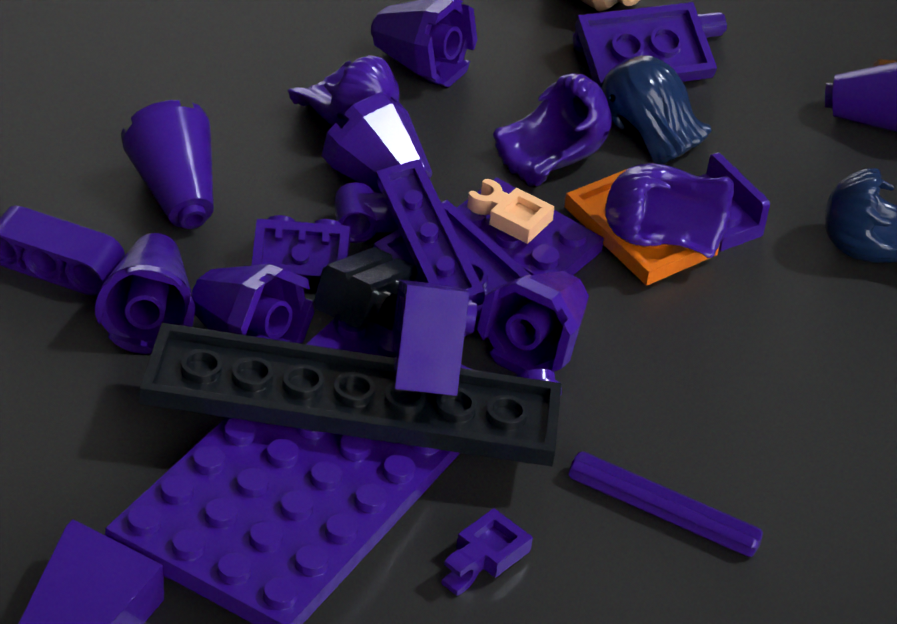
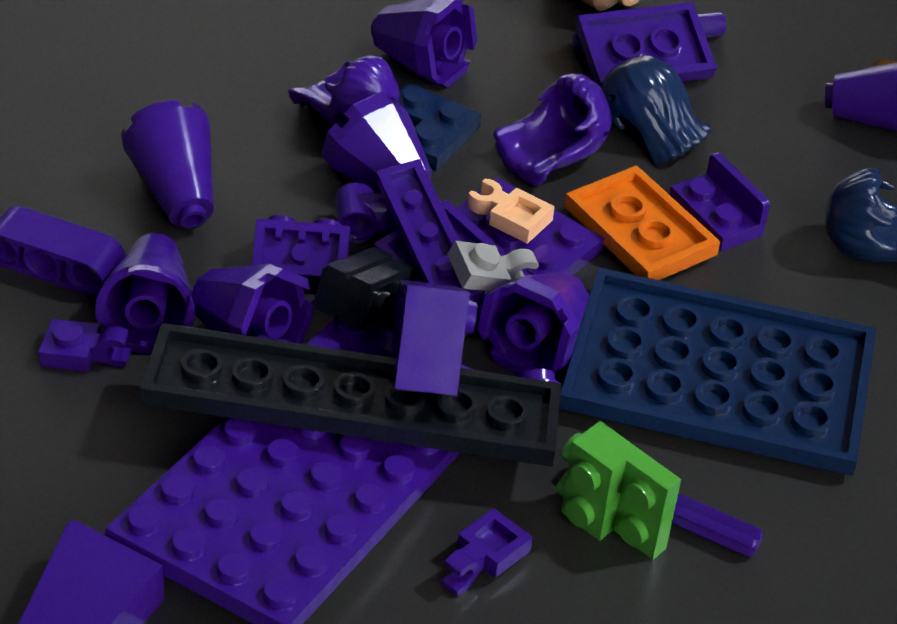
(78, 344): none -> dark purple plate
(438, 123): none -> dark blue plate
(482, 267): none -> light grey plate
(617, 490): none -> bright green plate
(669, 207): dark purple piece -> none
(721, 370): none -> dark blue plate

